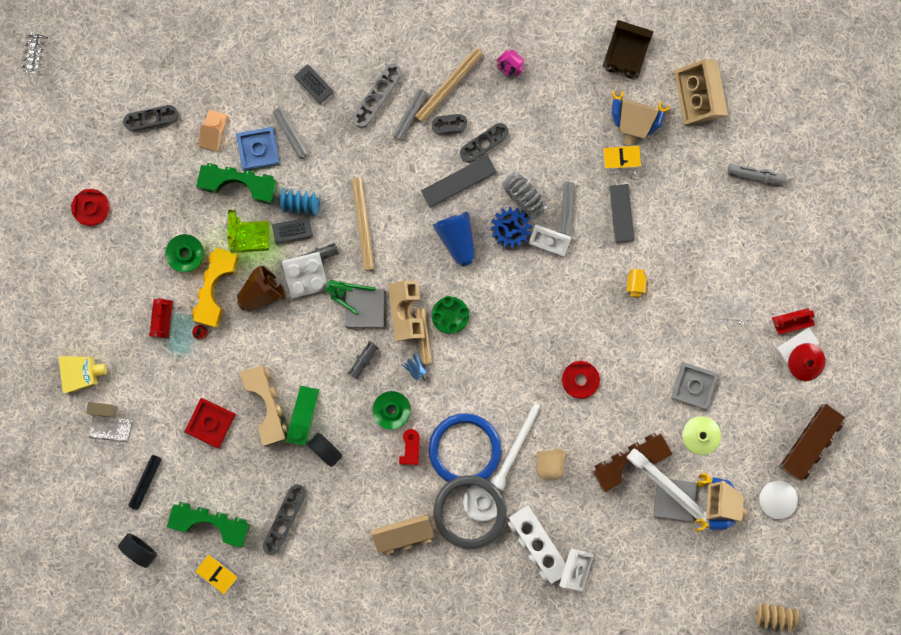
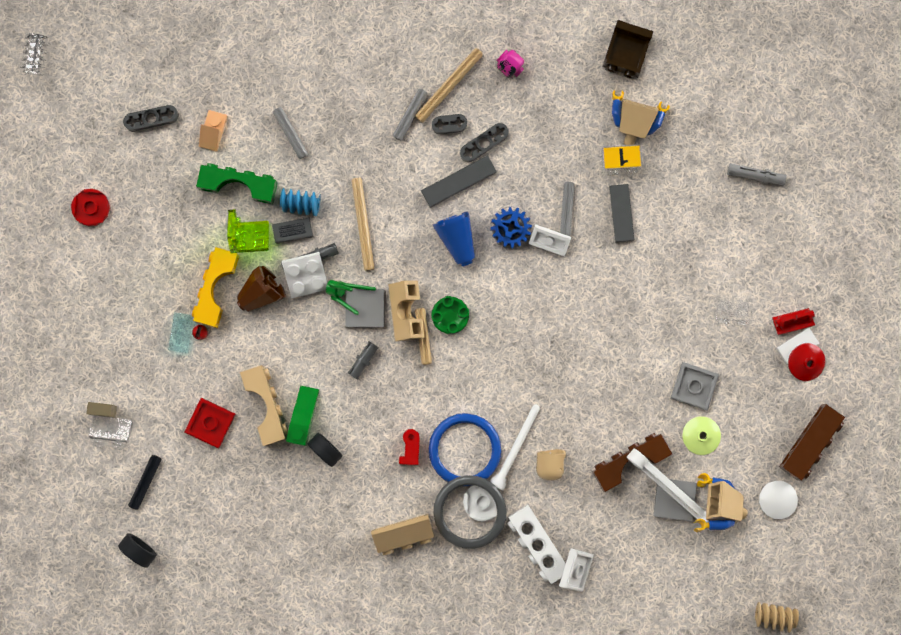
(79, 373): light yellow torso -> none
(160, 318): red hinge -> none
(180, 244): green dish -> none
(217, 574): yellow brick -> none
(232, 531): green arch -> none
(257, 148): medium blue tile -> none
(287, 520): dark grey beam -> none
(313, 84): dark grey tile -> none
(375, 94): light grey beam -> none
(384, 402): green dish -> none
(416, 370): flat silver piece -> none
(524, 195): light grey gear -> none
(580, 391): red tile -> none
(636, 283): yellow brick -> none
(701, 92): tan slope -> none

